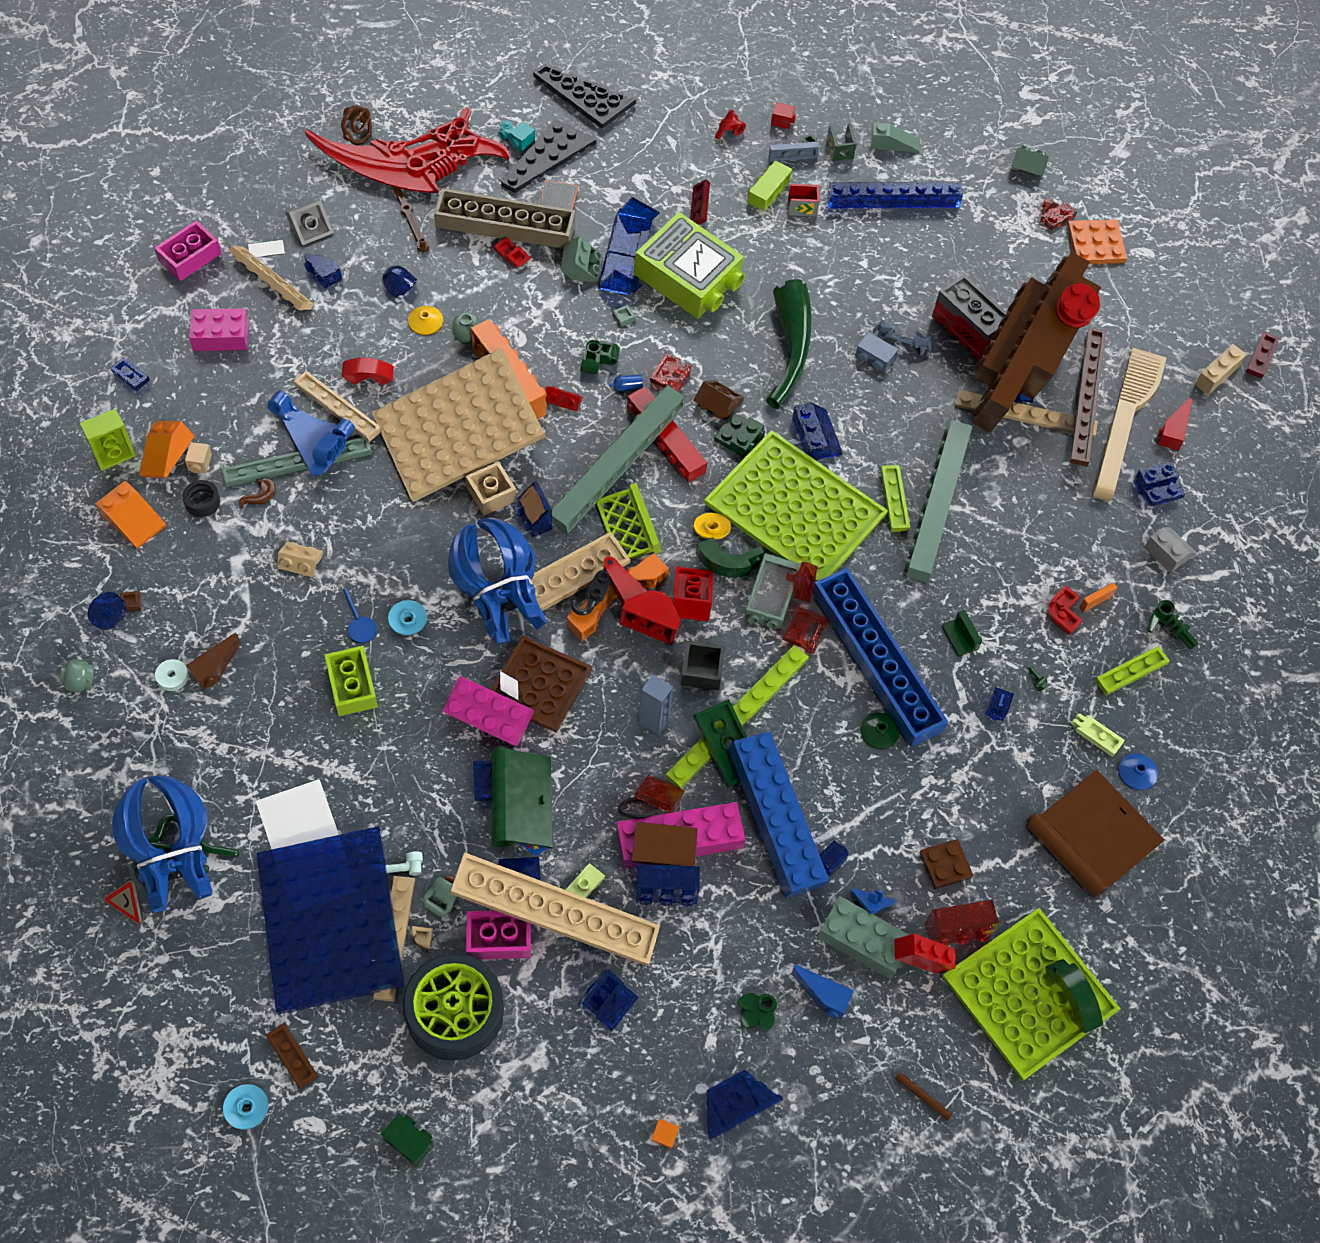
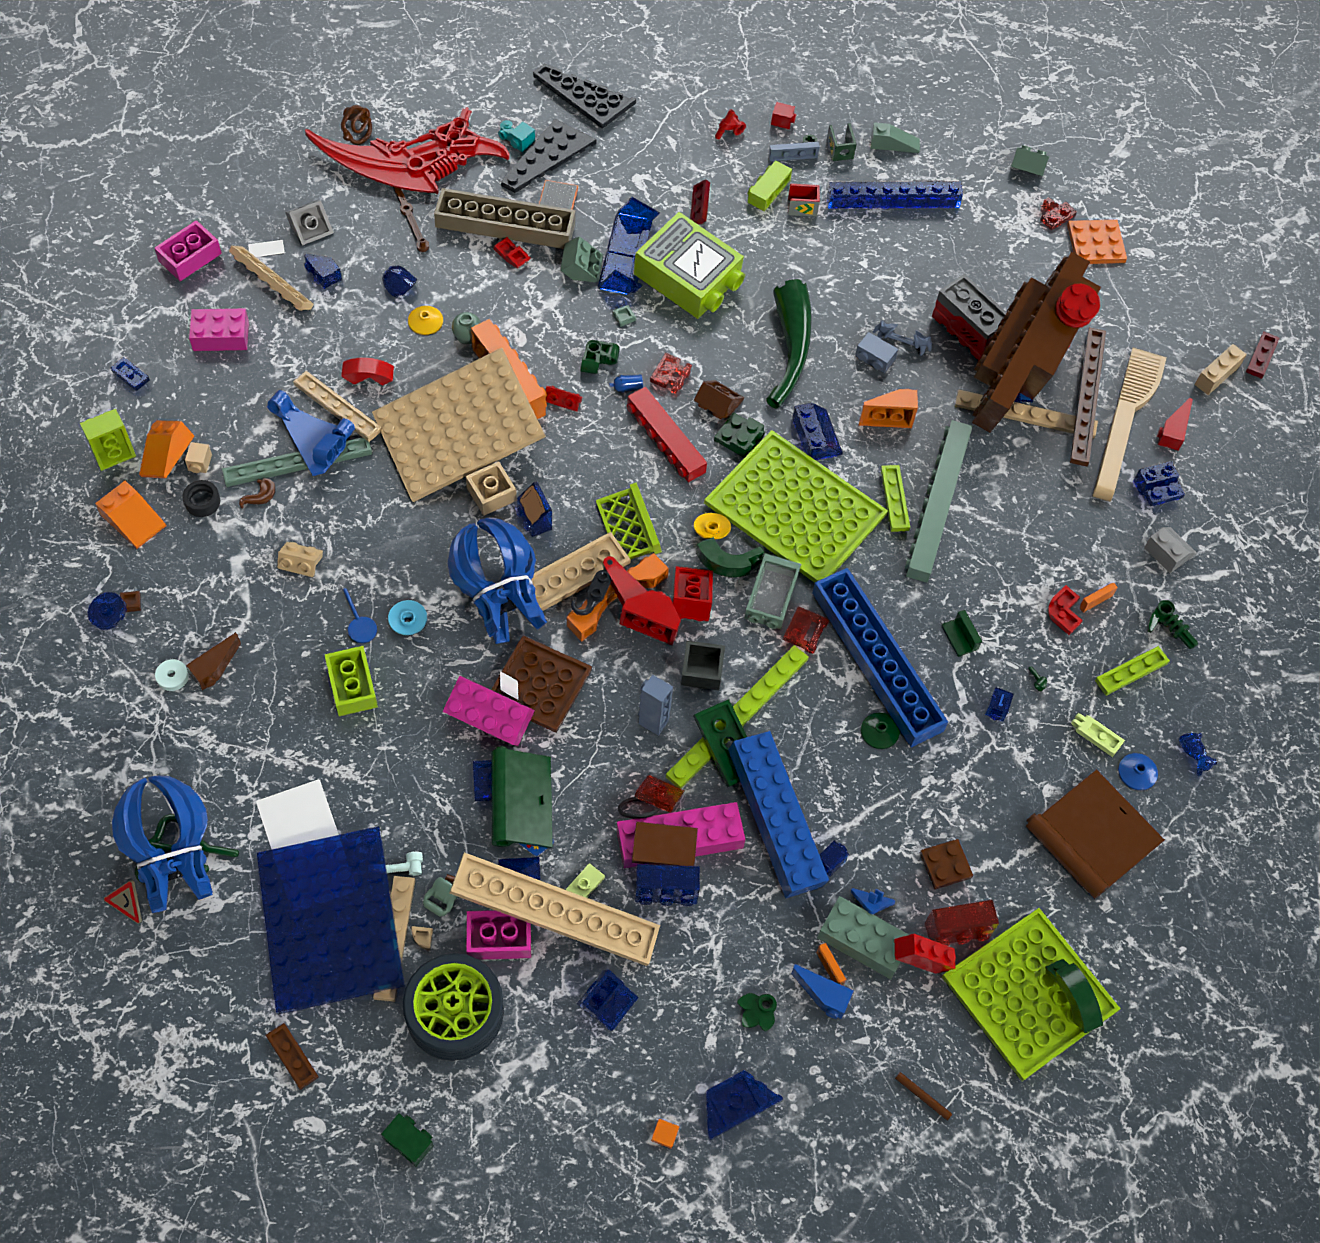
(77, 675): sand green piece -> none
(238, 1099): medium azure dish -> none
(617, 458): sand green brick -> none
(803, 581): clear red hinge -> none
(830, 964): none -> orange tile
(891, 410): none -> orange slope
(1193, 746): none -> clear blue animal

